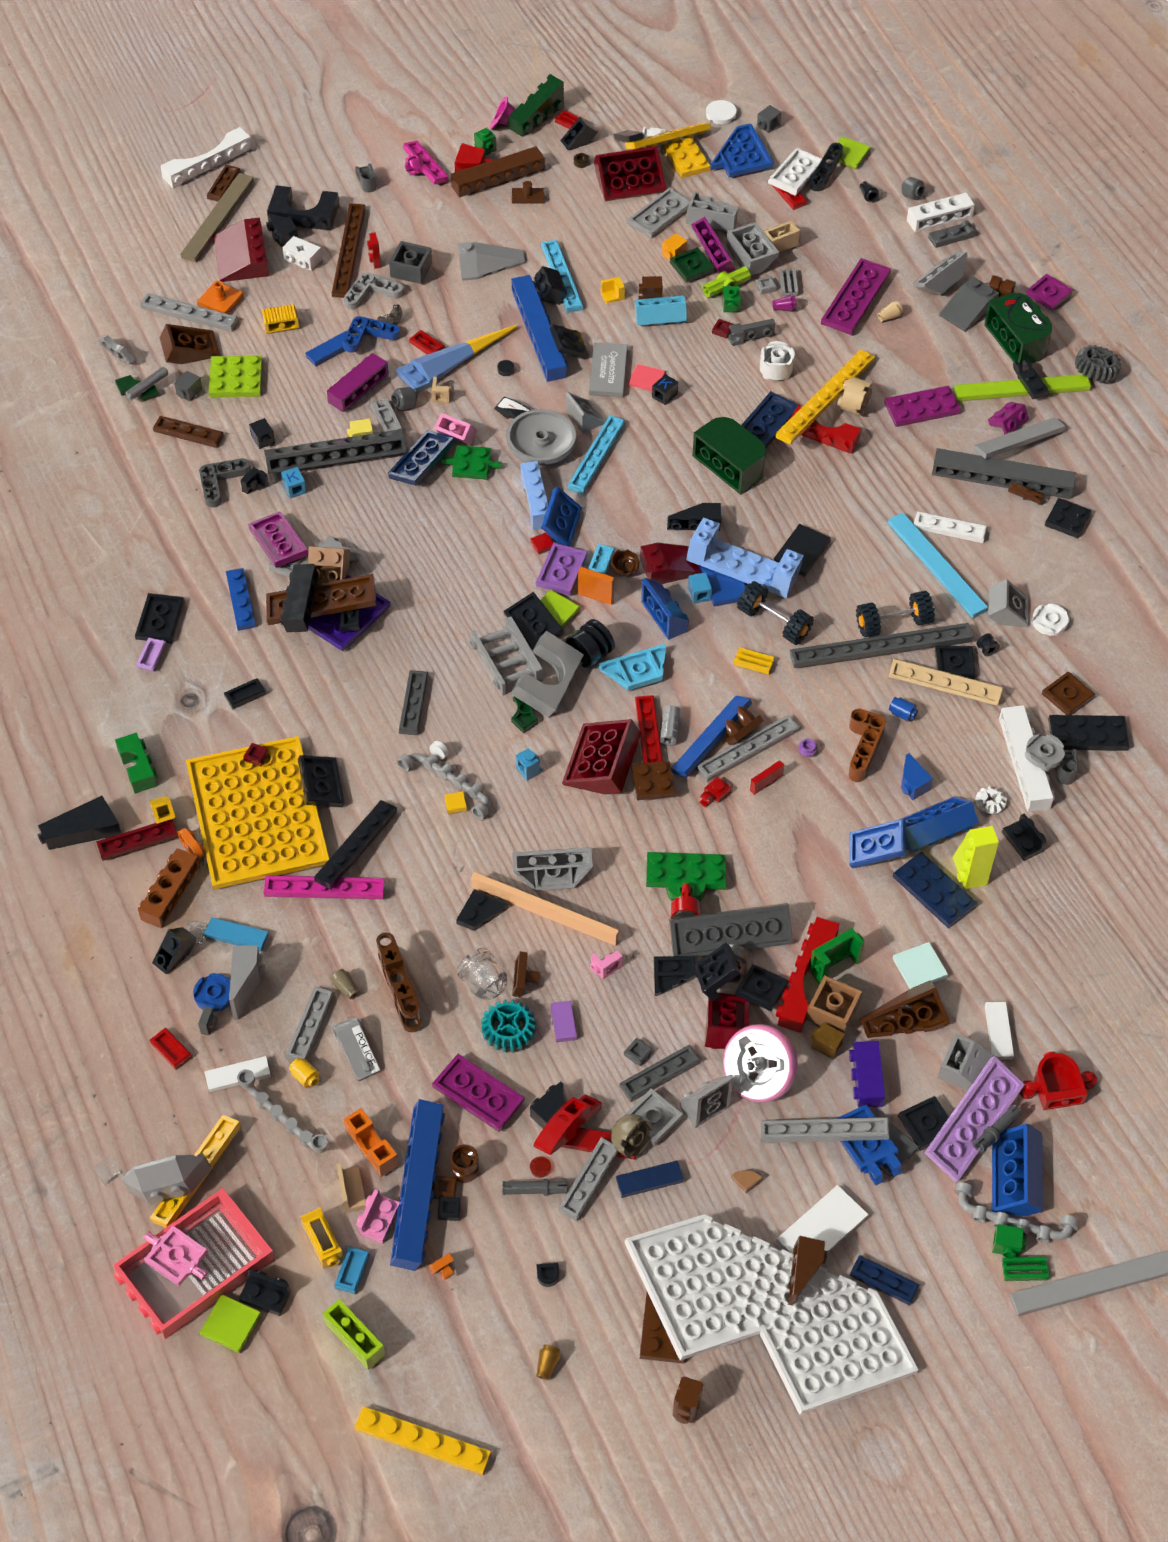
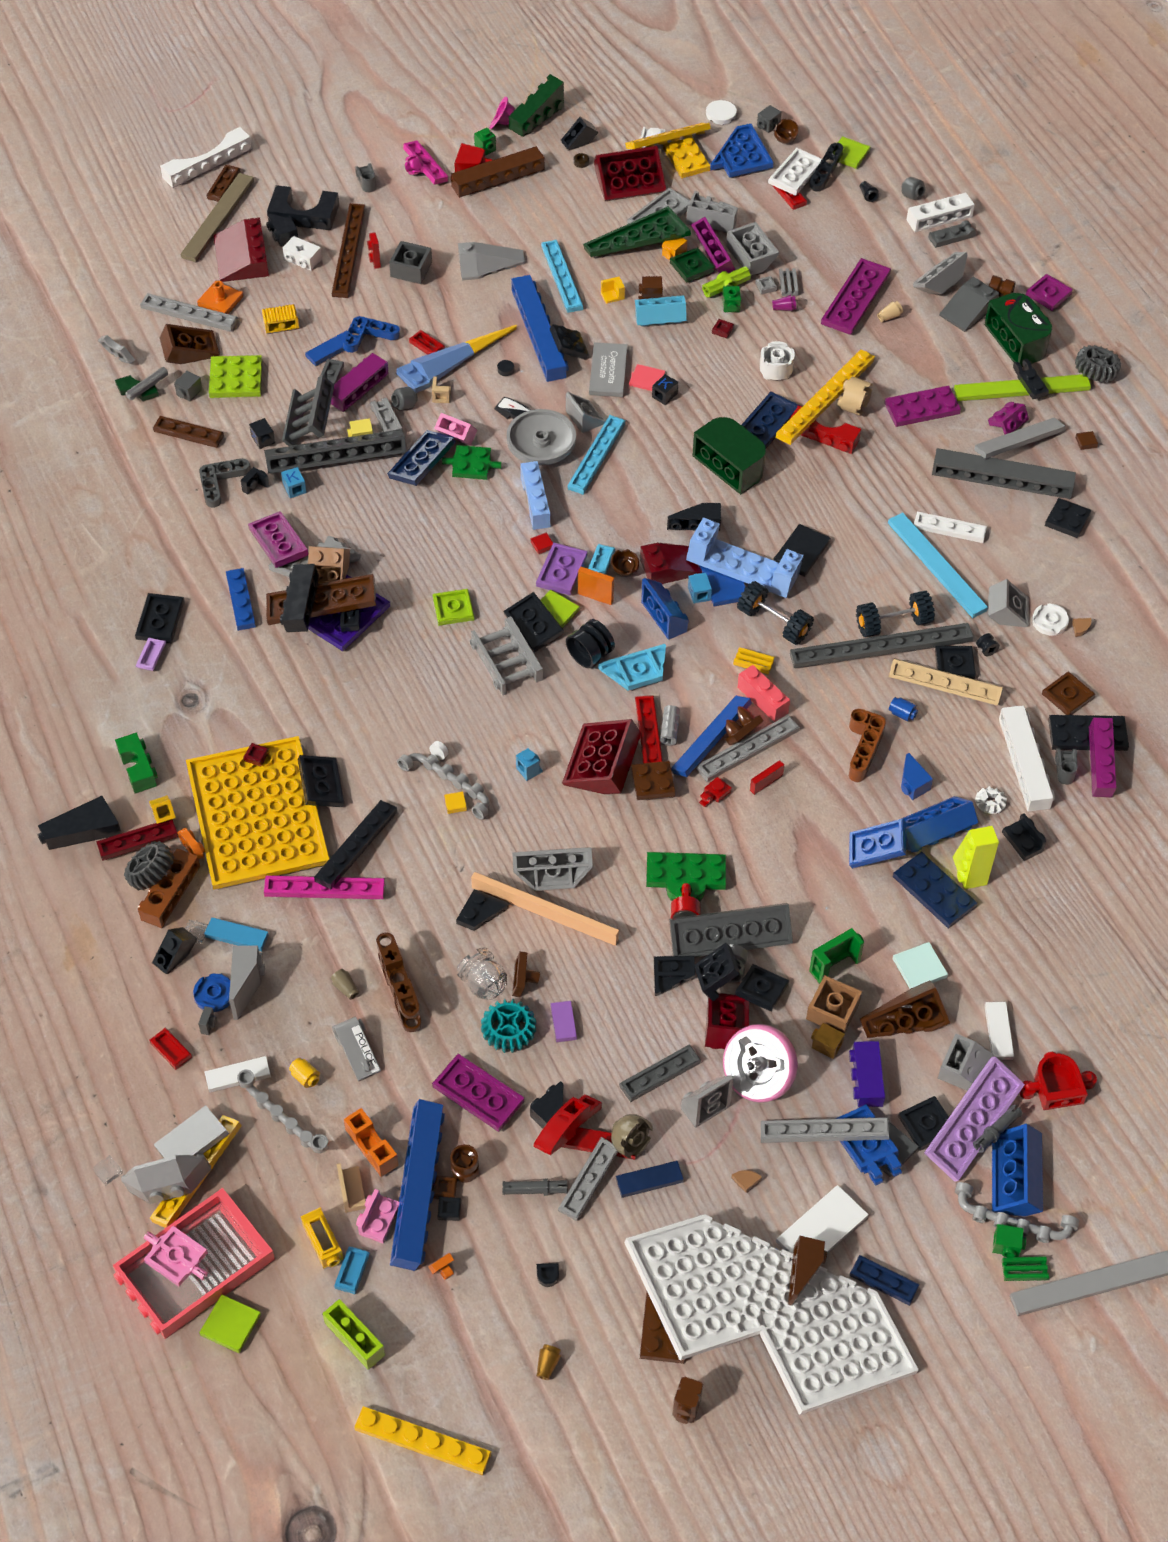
(149, 865): none -> dark grey gear
(193, 1135): none -> tile
(244, 693): black tile -> none
(265, 1292): black bracket -> none
(310, 1024): light grey tile -> none
(318, 416): none -> dark grey fence
(332, 370): none -> dark grey plate
(391, 289): light grey beam -> none
(393, 317): clear smoke hair -> none
(413, 702): dark grey tile -> none
(453, 607): none -> lime tile
(524, 717): dark green tile -> none
(527, 194): reddish brown tile -> none
(540, 1167): clear red piece -> none
(550, 285): black brick -> none
(561, 517): blue tile -> none
(565, 662): light grey arch -> none
(566, 119): red tile -> none
(608, 965): bright pink bracket -> none
(629, 136): black tile -> none
(638, 1052): dark grey tile -> none
(651, 229): none -> dark green wing
(657, 1111): light grey plate -> none
(751, 331): dark grey plate -> none
(763, 693): none -> coral brick
(783, 236): tan slope -> none
(786, 131): none -> reddish brown hair
(794, 1010): red arch -> none
(807, 747): medium lavender plate -> none
(1025, 493): reddish brown axle -> none
(1040, 759): light grey plate -> none
(1081, 625): none -> medium nougat tile
(1086, 440): none -> reddish brown tile
(1102, 757): none -> magenta brick

